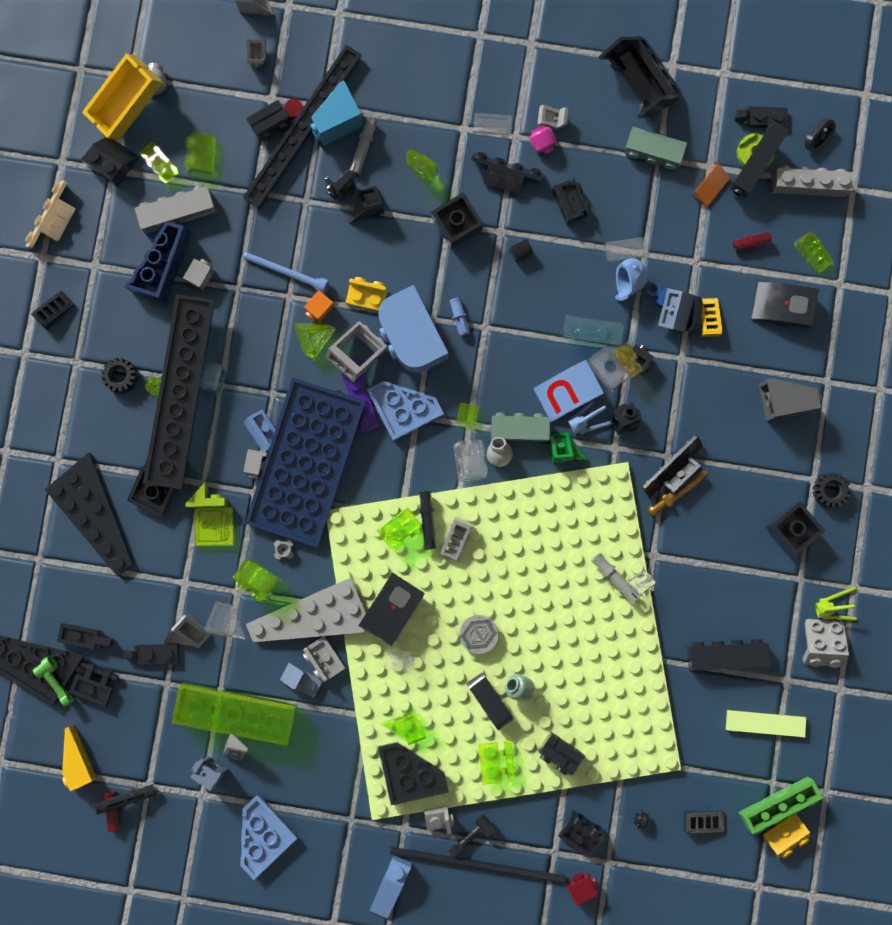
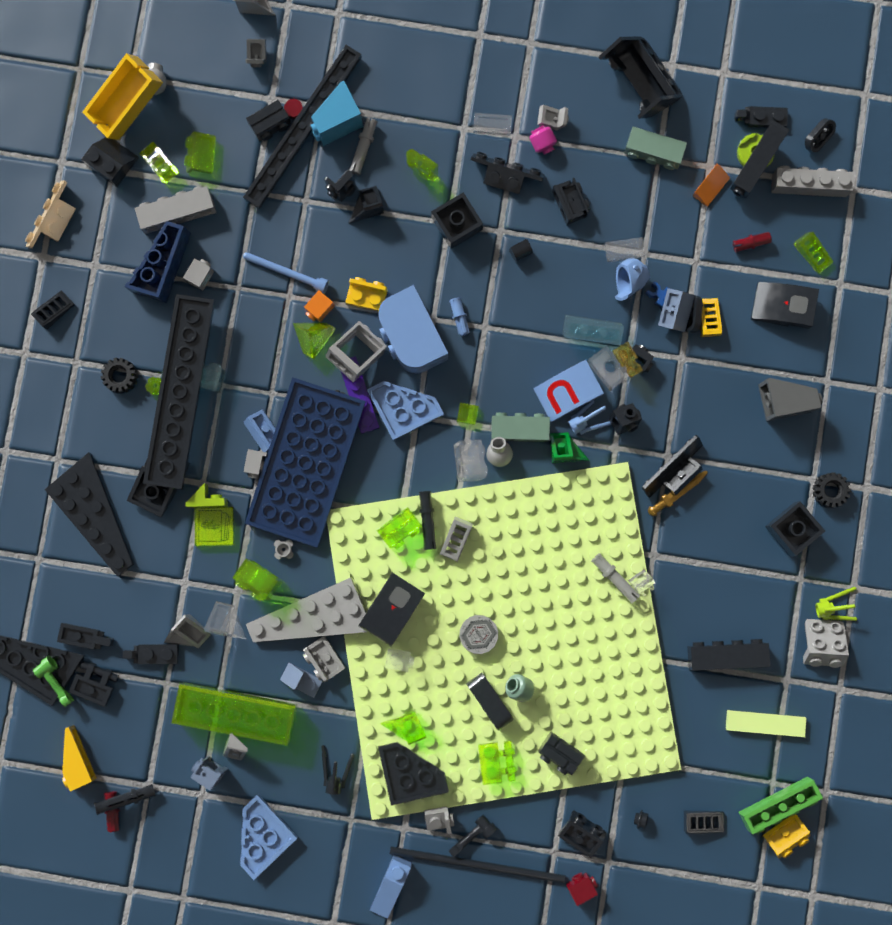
(334, 784): none -> black plant

